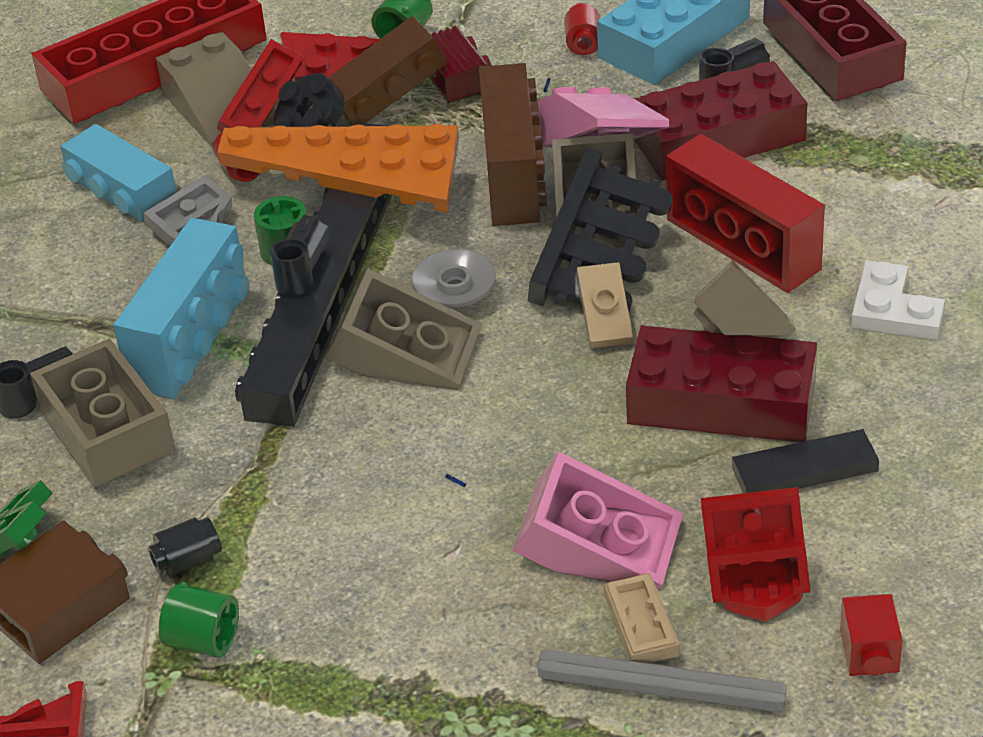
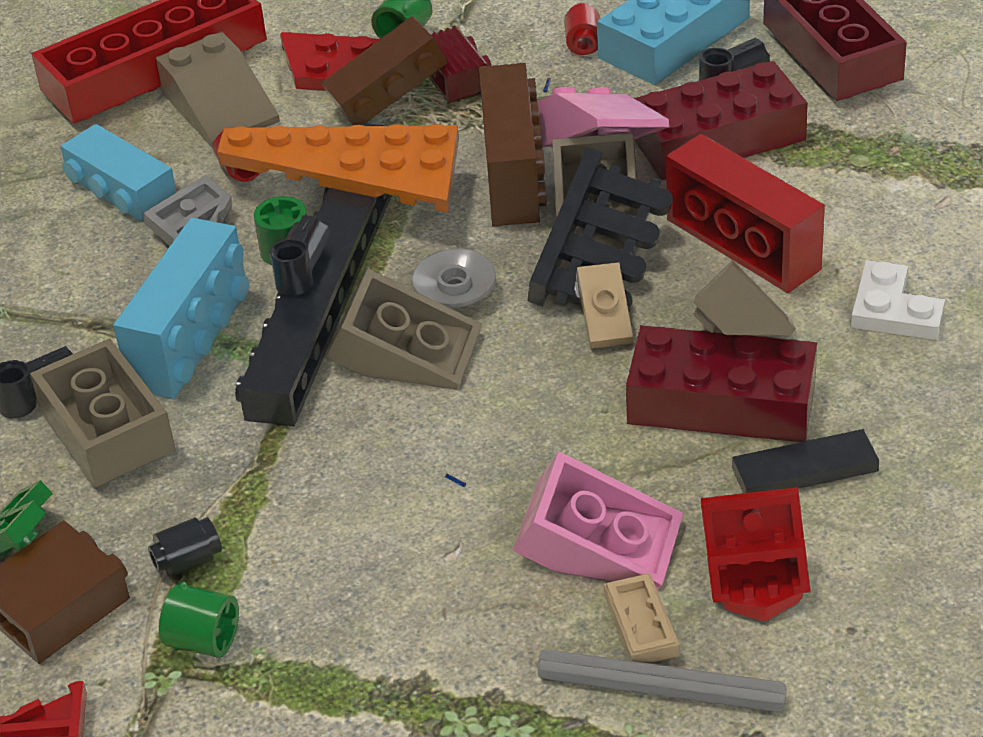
(260, 89): red plate -> none
(309, 91): black plate -> none
(871, 635): red brick -> none

